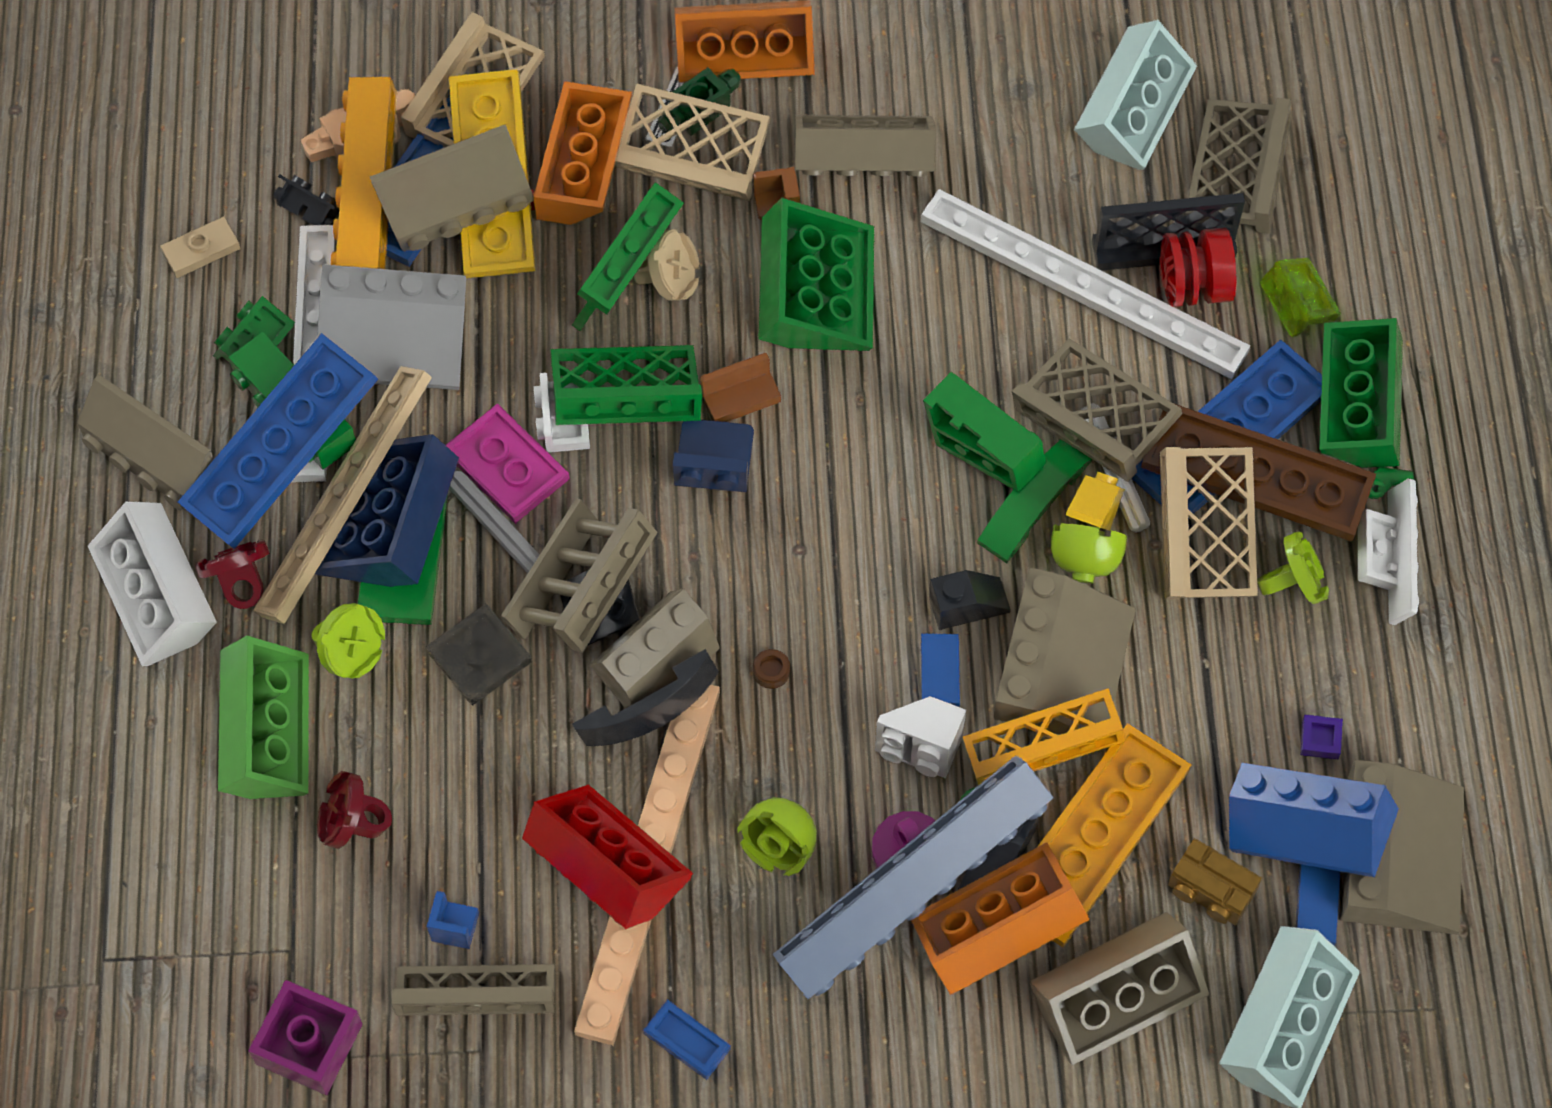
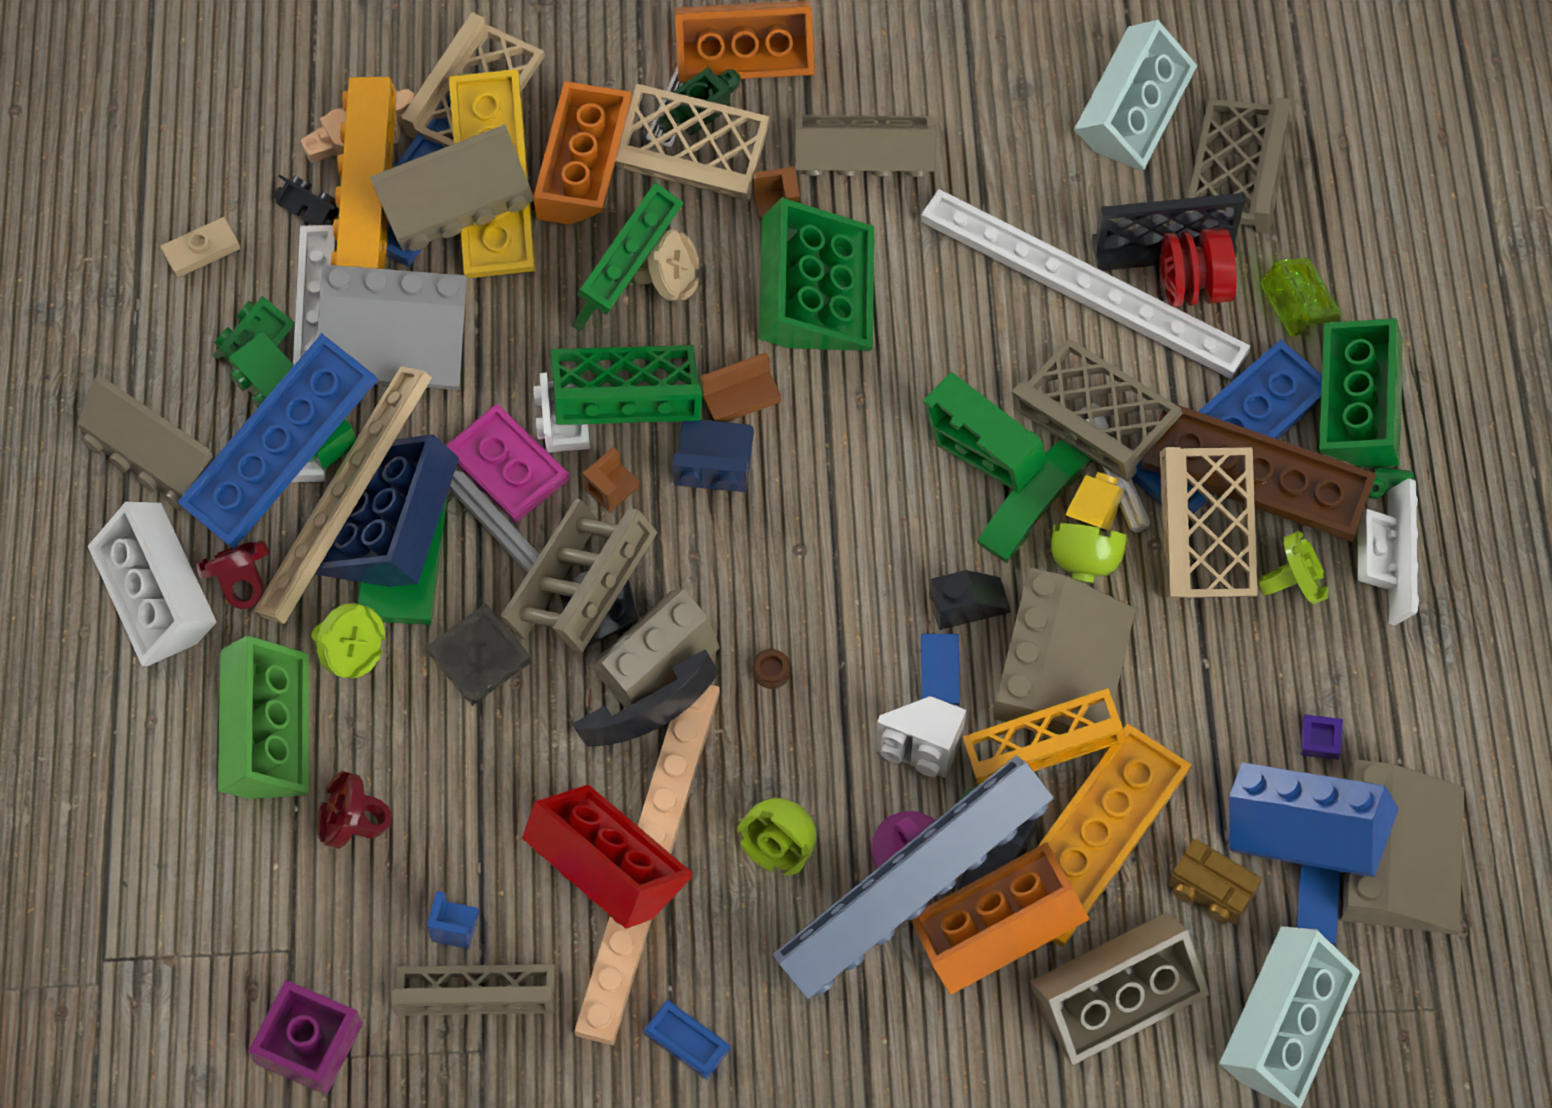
(609, 480): none -> dark orange panel

